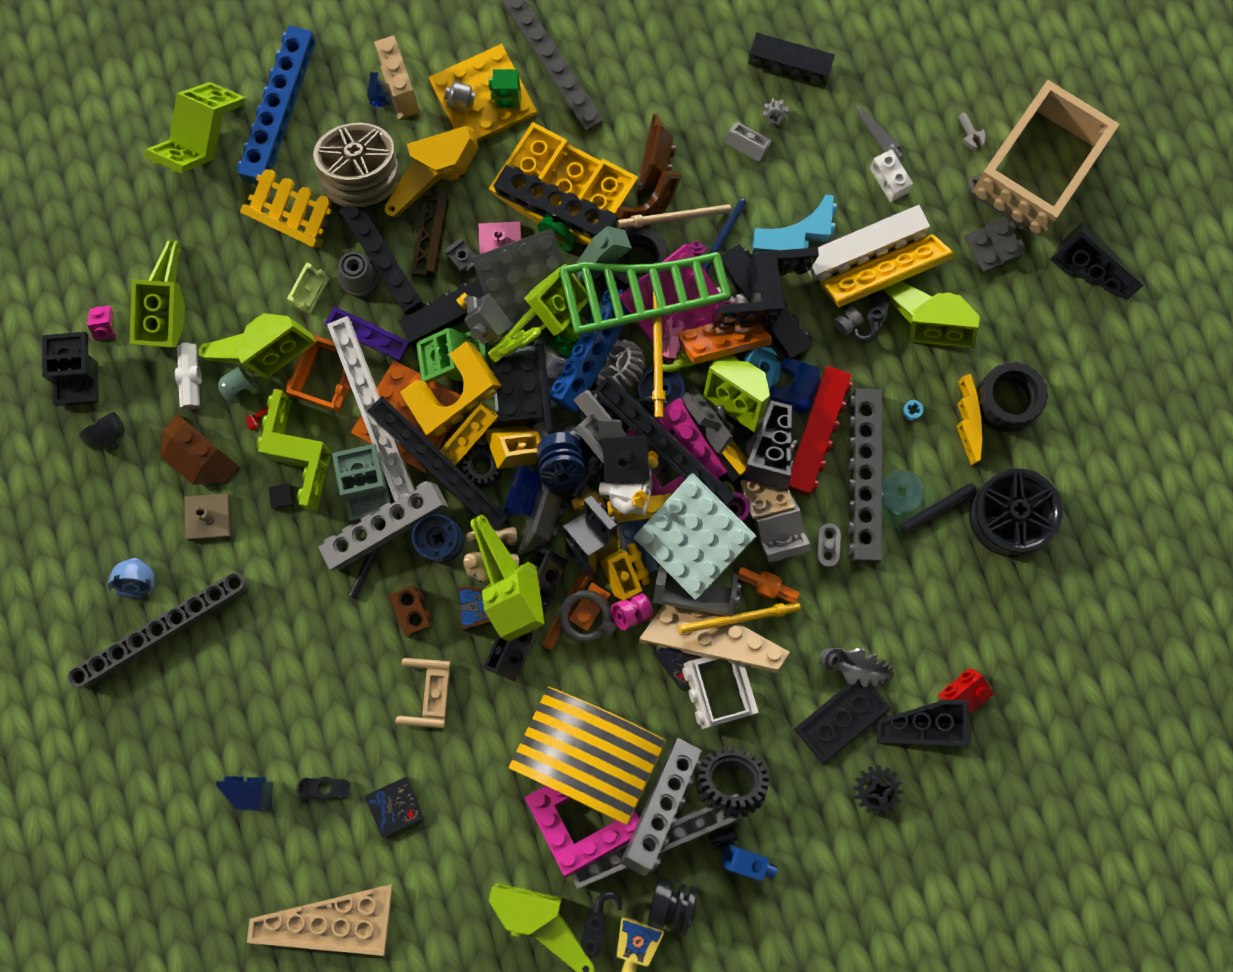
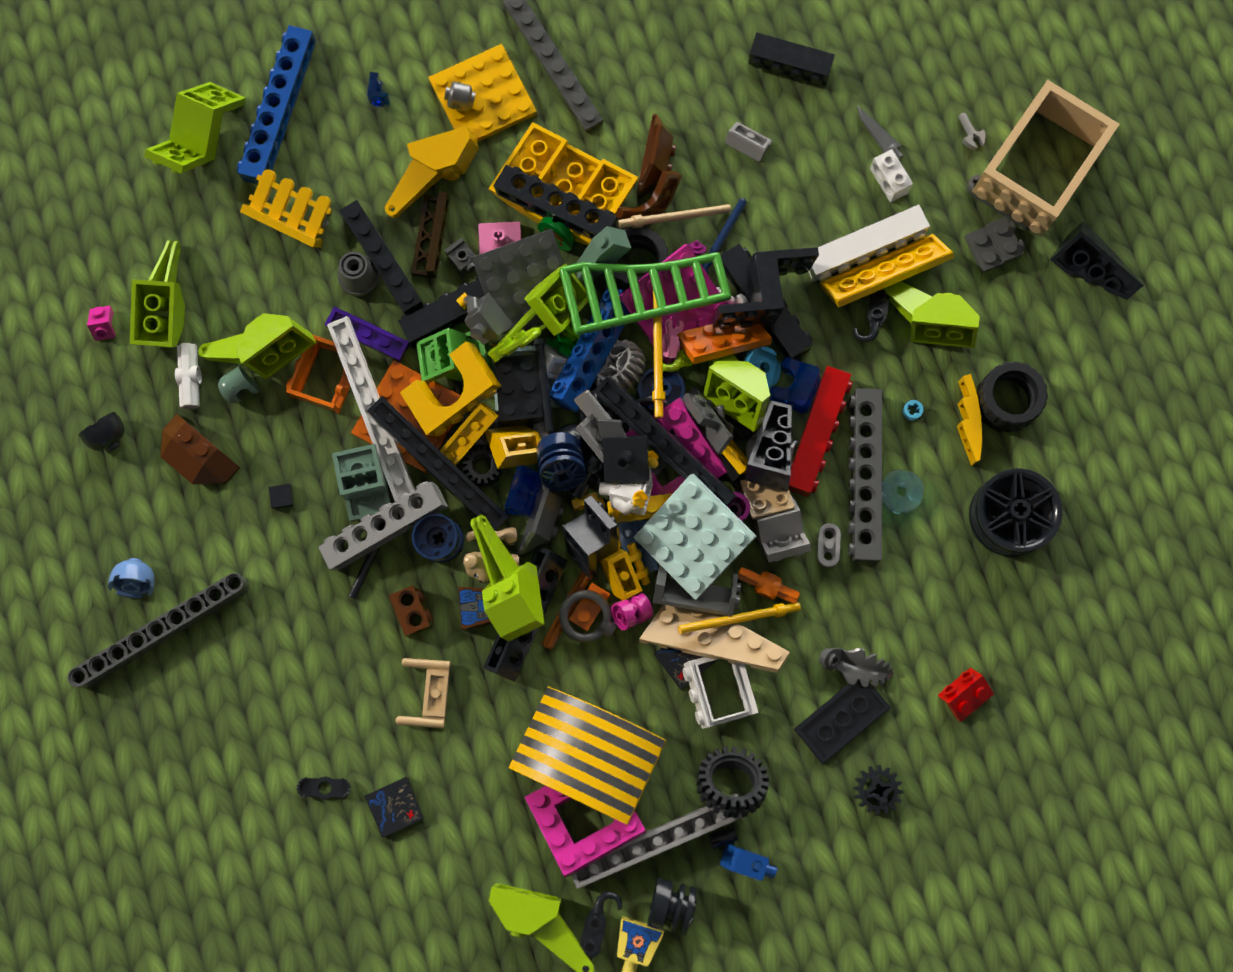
(70, 368): black bracket -> none
(207, 516): dark tan tile -> none
(249, 794): clear blue slope -> none
(252, 420): red hand -> none
(294, 450): lime bracket -> none
(308, 288): yellowish green hinge -> none
(338, 924): tan wing -> none
(356, 164): dark tan wheel -> none
(396, 78): tan window -> none
(505, 88): green brick -> none
(635, 855): brick -> none
(776, 106): light grey gear -> none
(814, 228): medium azure arch -> none
(848, 321): light grey wheel -> none
(933, 724): black wedge -> none
(938, 508): black axle -> none

